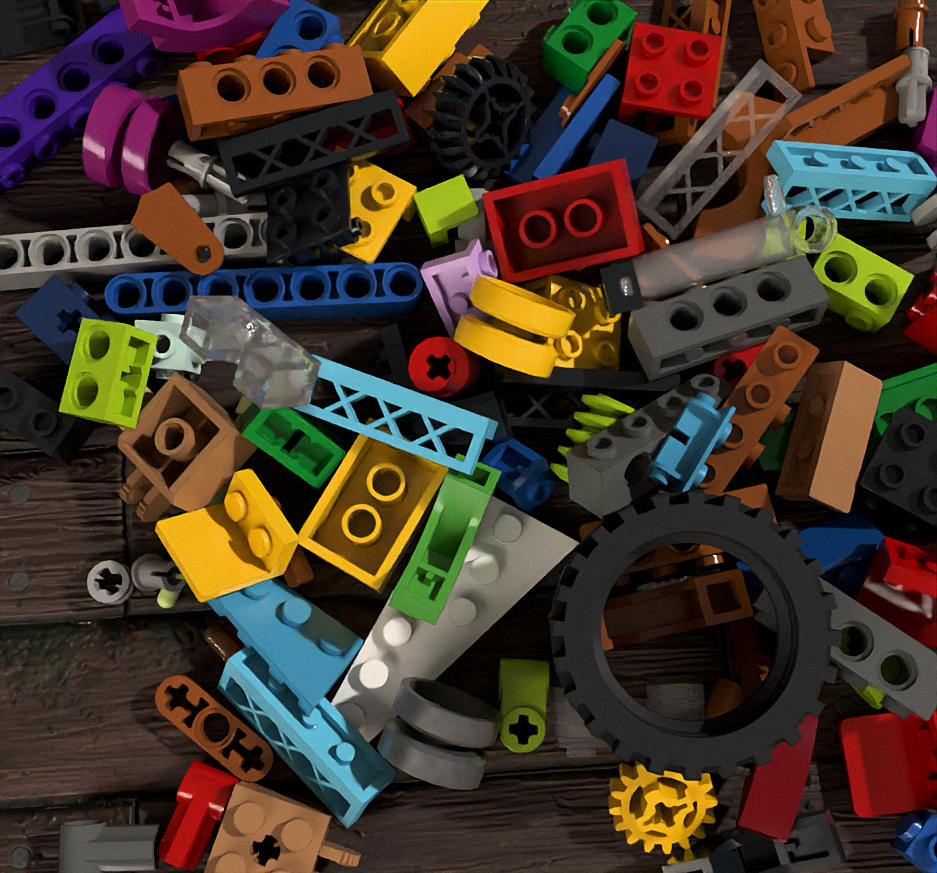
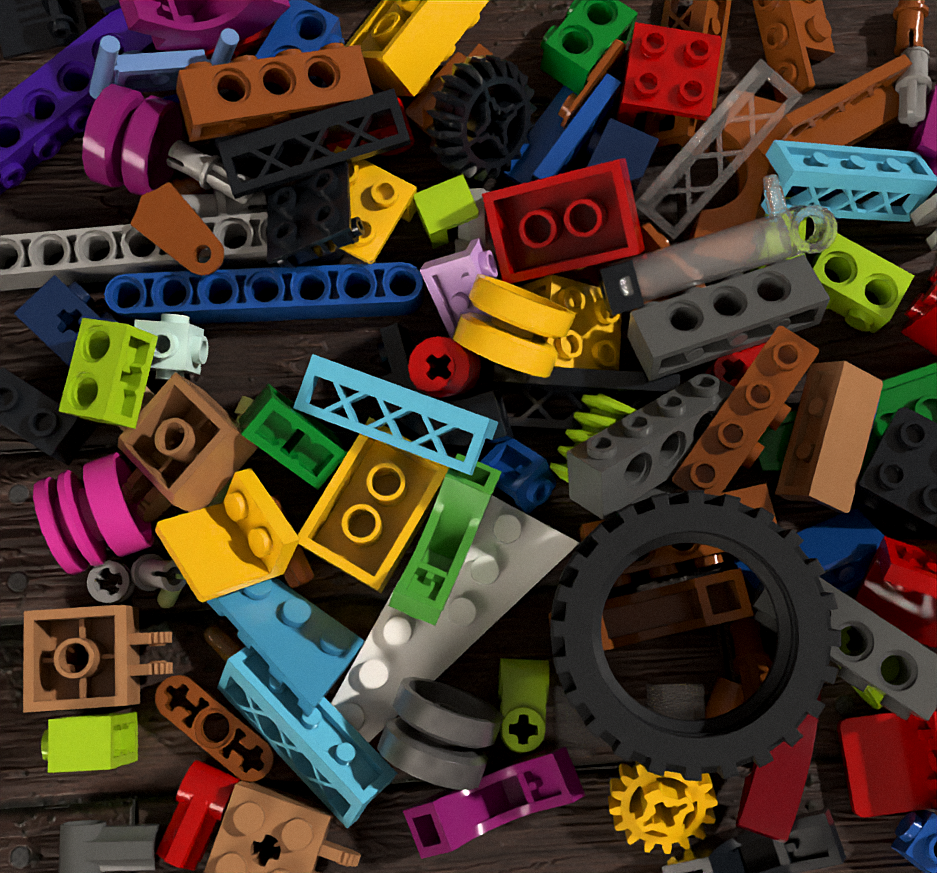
(85, 517): none -> dark pink wheel
(90, 742): none -> lime brick
(113, 671): none -> medium nougat hinge
(151, 70): none -> medium blue plate
(271, 365): clear arch -> none
(503, 795): none -> magenta arch
(704, 431): dark azure hinge -> none

